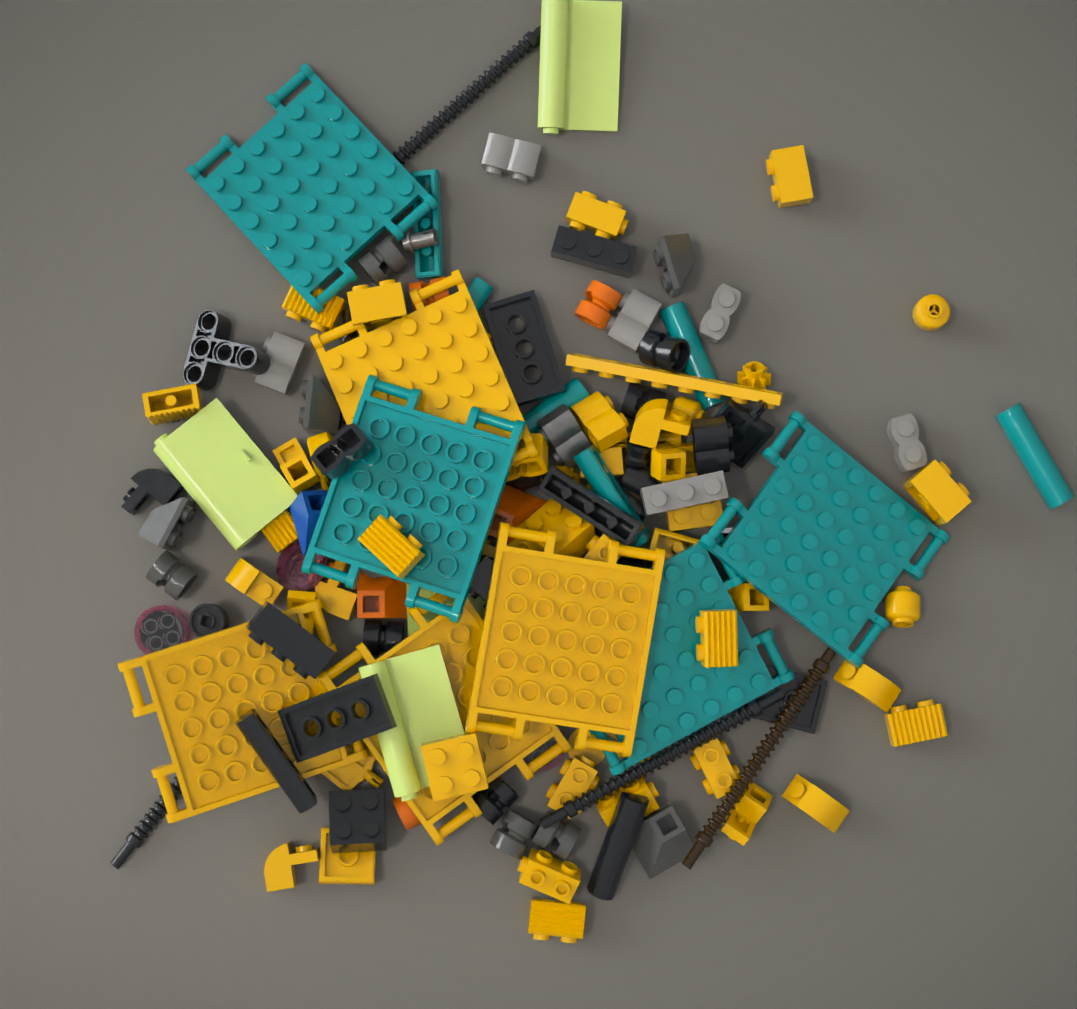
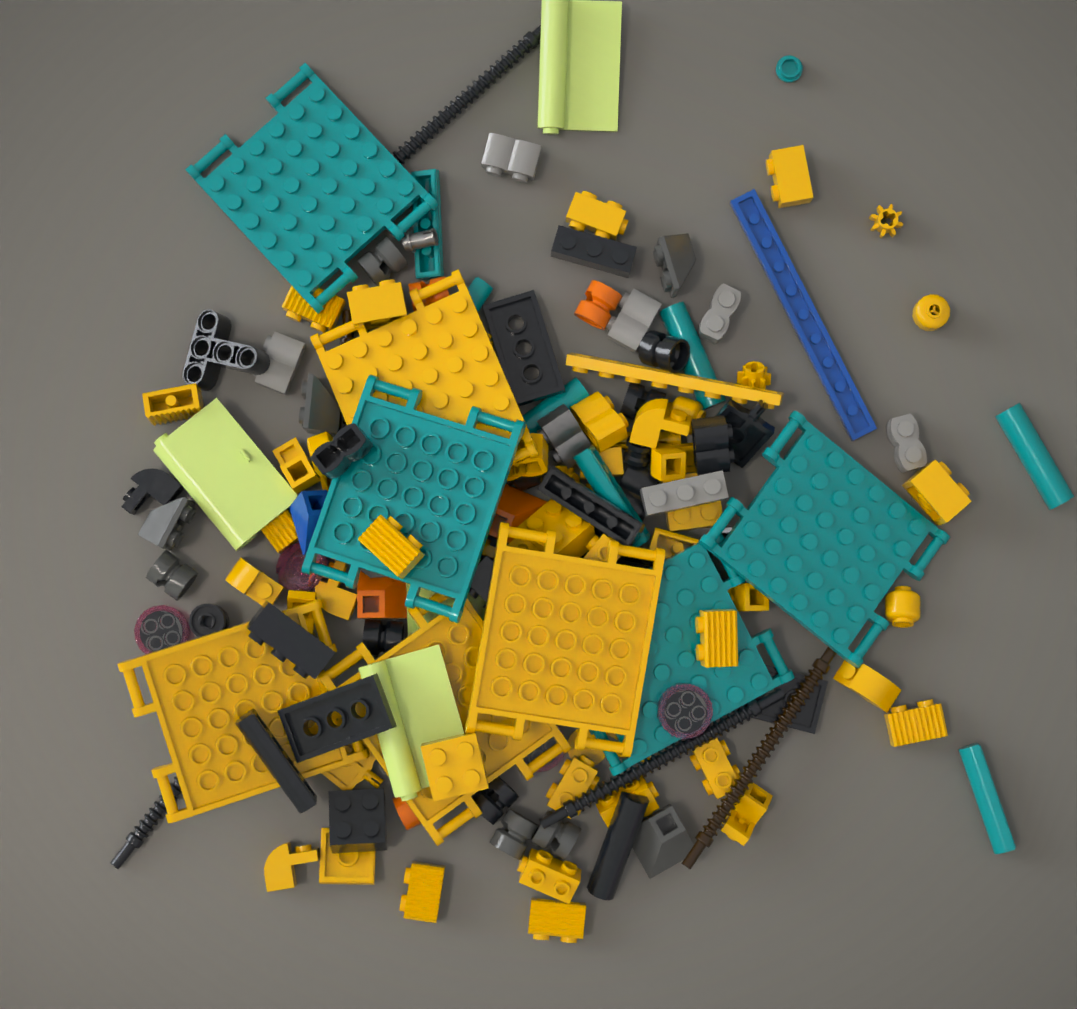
(423, 891): none -> yellow brick
(684, 711): none -> tile
(789, 69): none -> teal plate
(803, 315): none -> blue plate
(815, 803): yellow brick -> none
(885, 228): none -> yellow gear
(987, 798): none -> teal brick

